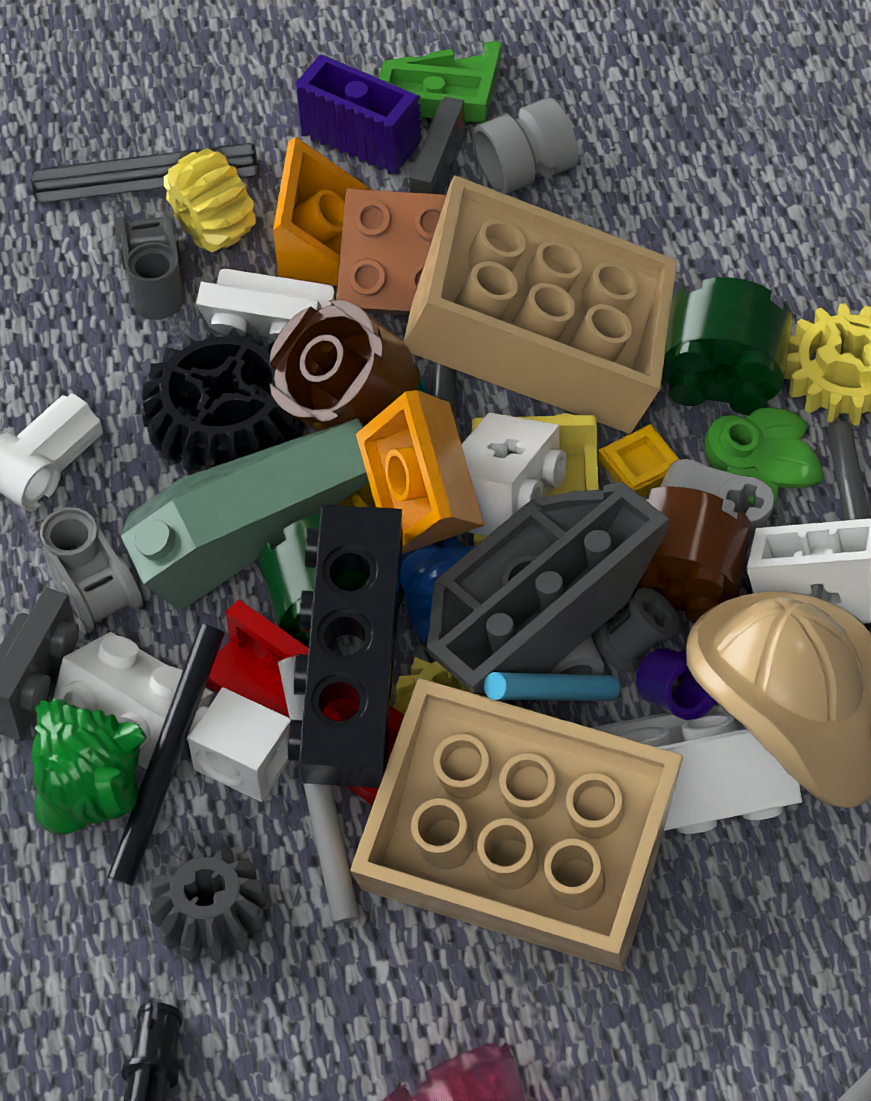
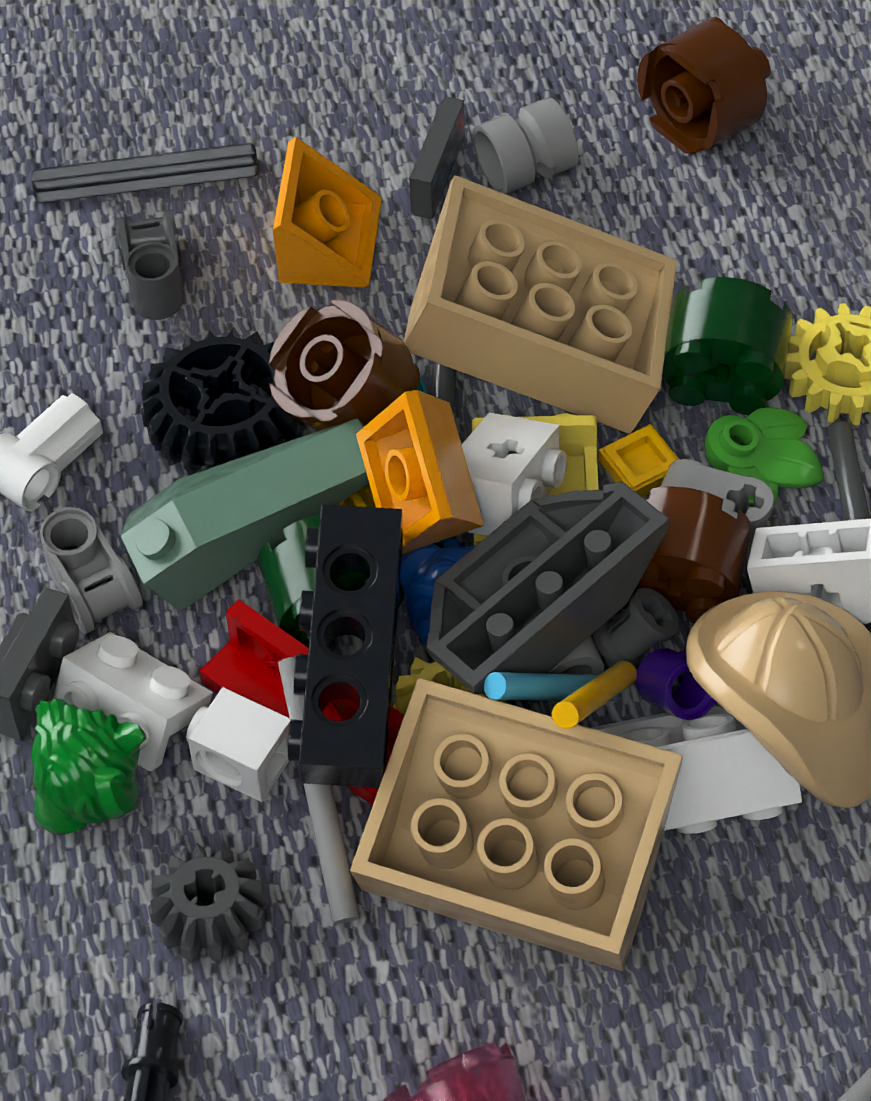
(166, 755): black bar -> none
(209, 200): light yellow gear -> none
(258, 302): white bracket -> none
(358, 113): dark purple brick -> none
(385, 247): nougat plate -> none
(442, 76): bright green wing -> none
(594, 694): none -> yellow bar
(704, 85): none -> reddish brown brick

